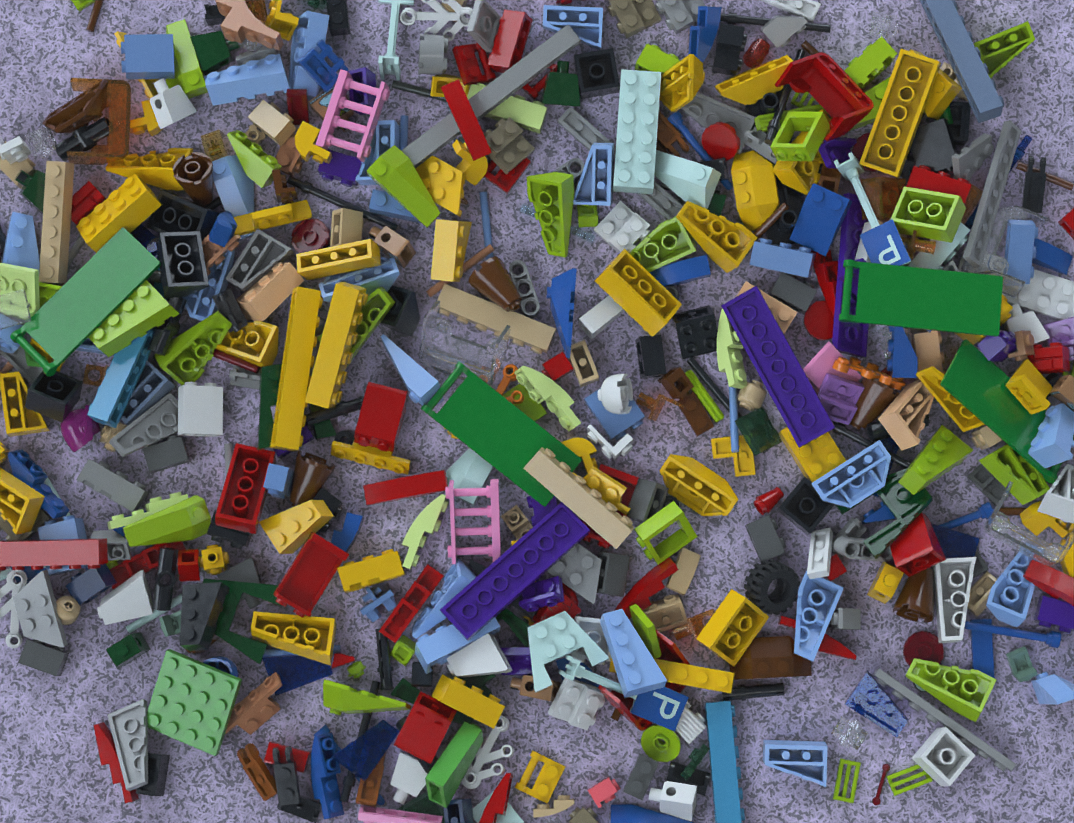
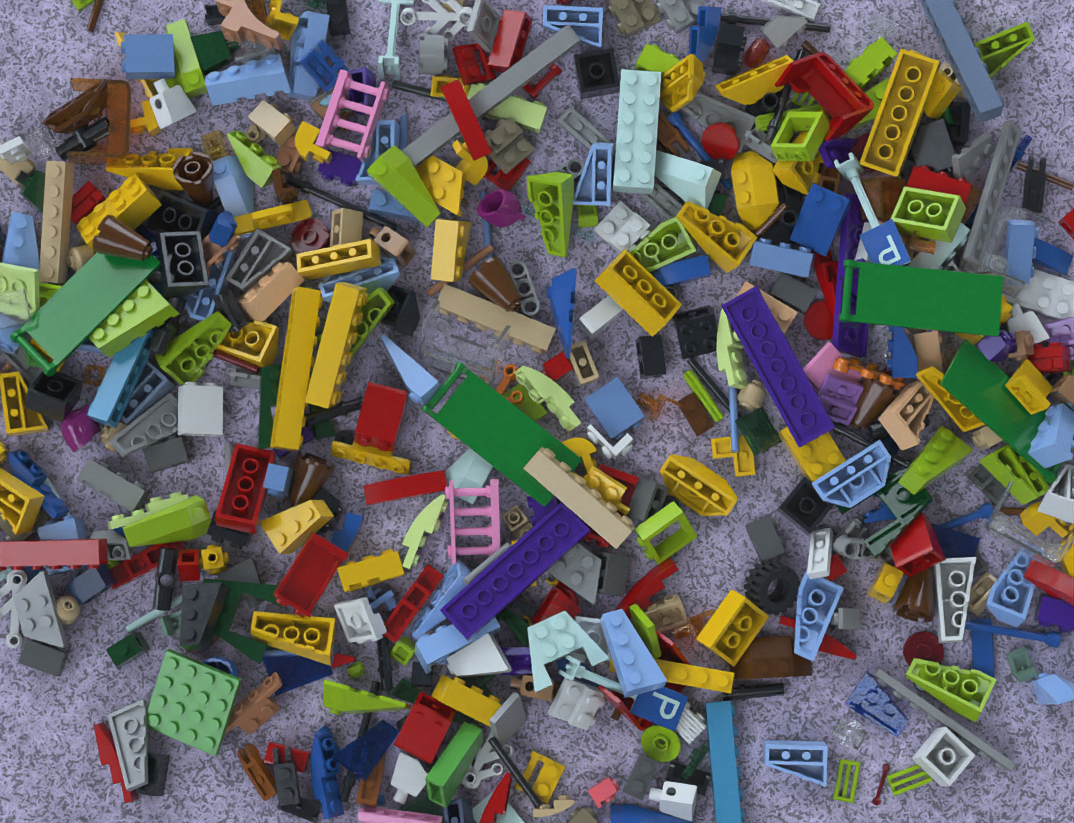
(79, 256): none -> tan head
(120, 240): none -> reddish brown cone
(127, 601): white slope -> none
(298, 105): dark red tile -> none
(359, 621): none -> white plate
(471, 576): none -> light grey bar
(500, 208): none -> magenta helmet
(508, 719): none -> light grey tile
(514, 771): none -> black bar
(542, 594): dark purple bracket -> none
(561, 87): dark green torso -> none
(616, 393): white cylinder -> none
(682, 382): reddish brown brick -> none
(687, 564): tan slope -> none
(767, 501): red cone -> none

